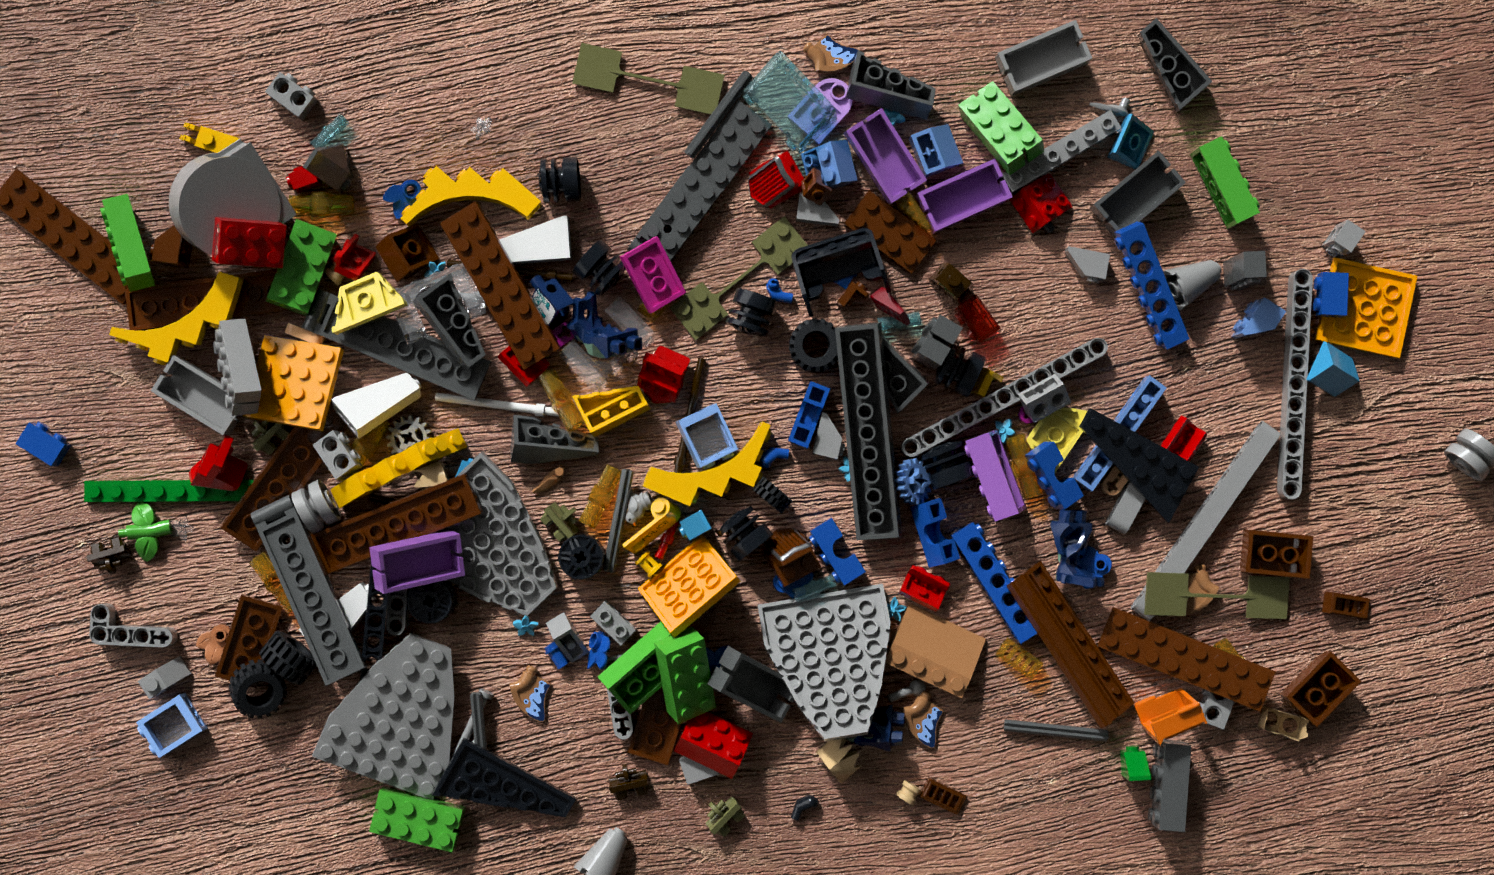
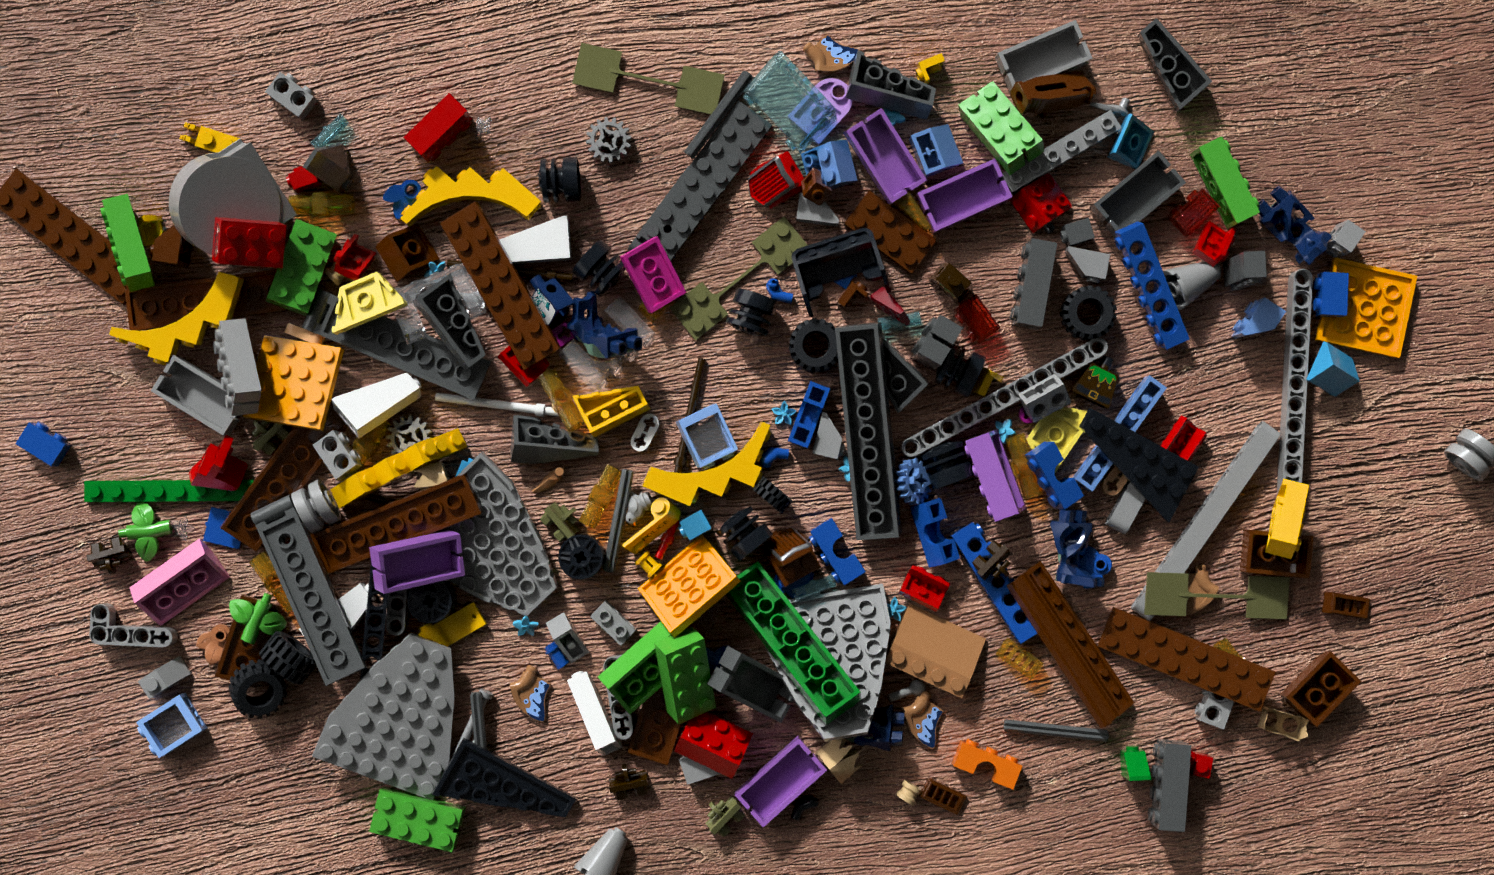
(150, 228): none -> yellow tile
(179, 582): none -> bright pink slope
(215, 534): none -> blue piece
(256, 617): none -> bright green plant
(439, 128): none -> red brick
(455, 626): none -> yellow door
(594, 713): none -> white slope
(599, 647): blue plate -> none
(617, 135): none -> light grey gear
(640, 430): none -> white beam
(663, 375): red piece -> none
(780, 781): none -> medium lavender piece
(783, 413): none -> medium azure plant
(793, 644): none -> green brick
(931, 64): none -> yellow bracket
(970, 755): none -> orange arch
(992, 566): none -> dark brown hips
(1034, 284): none -> dark grey piece
(1052, 93): none -> reddish brown piece
(1077, 232): none -> dark grey brick
(1097, 383): none -> torso
(1106, 313): none -> black tyre
(1169, 714): orange piece -> none
(1193, 212): none -> clear red brick
(1200, 764): none -> red brick
(1214, 243): none -> red bracket
(1287, 519): none -> yellow wedge
(1310, 241): none -> dark blue hips

